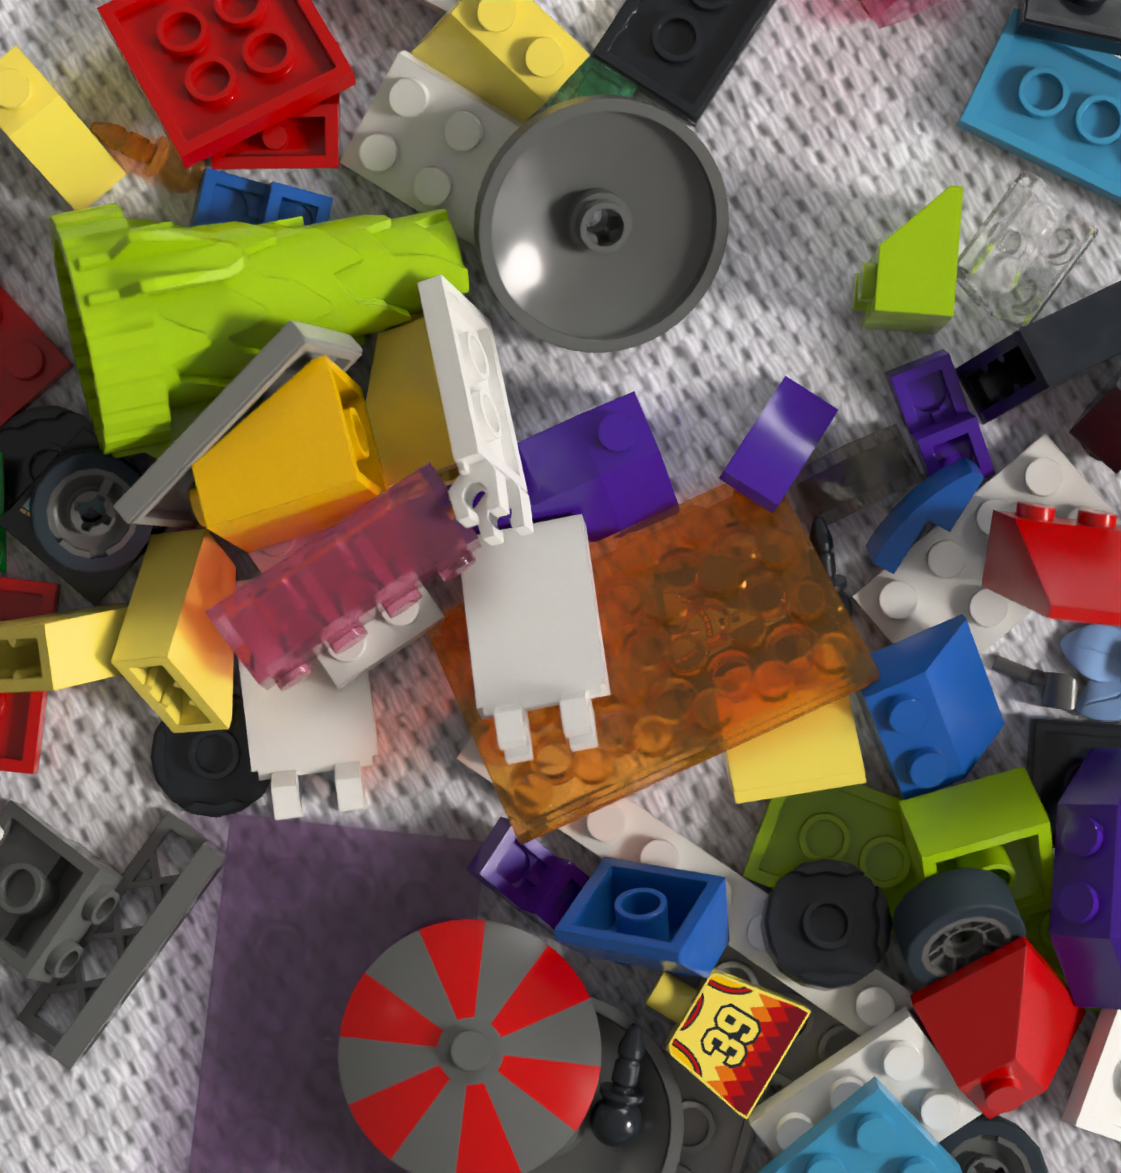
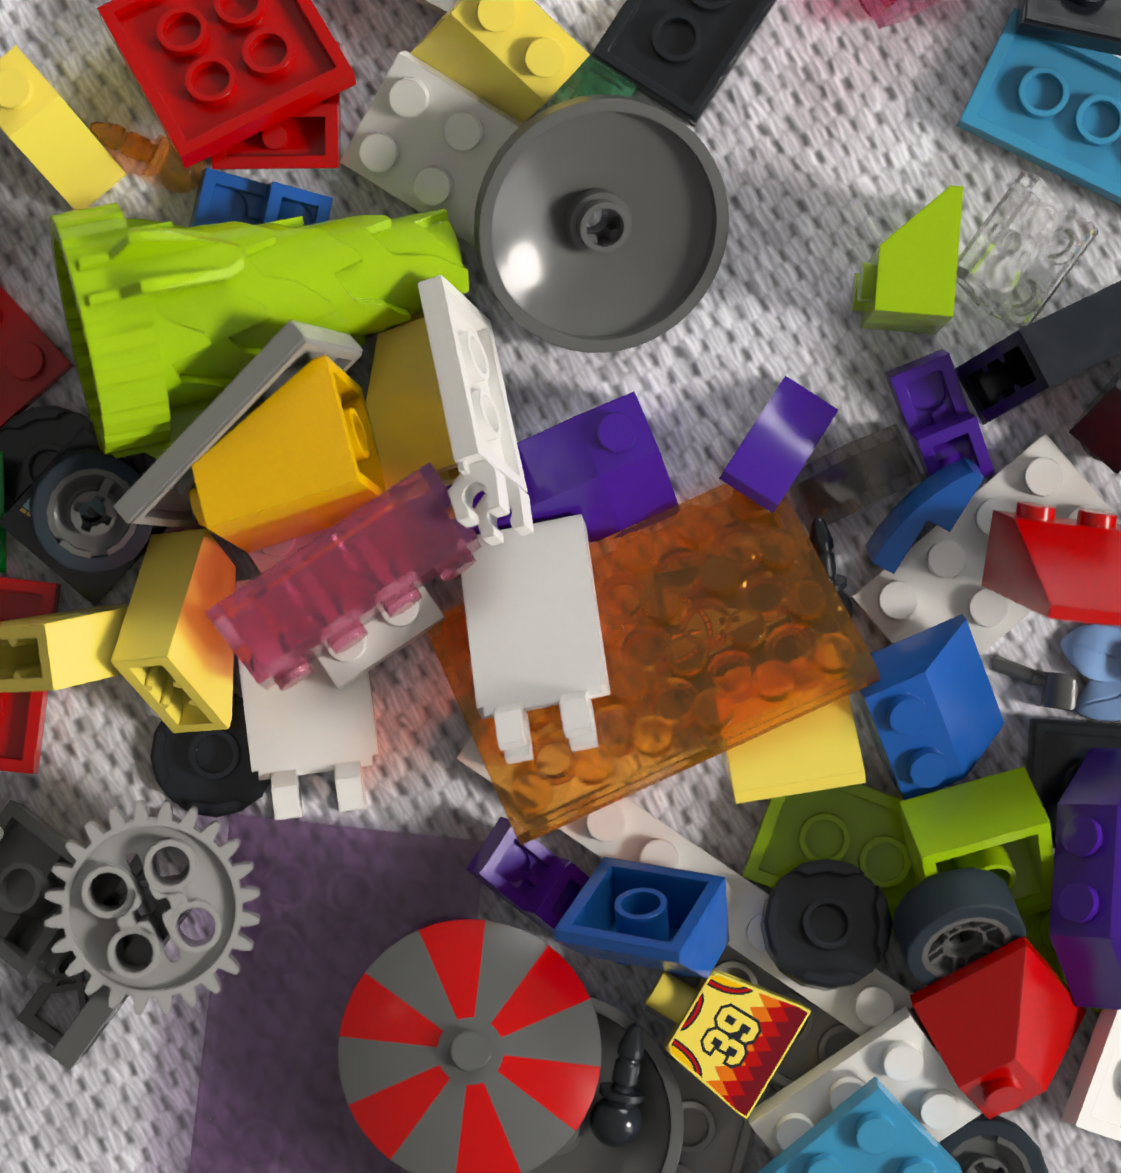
(96, 928): none -> light grey gear

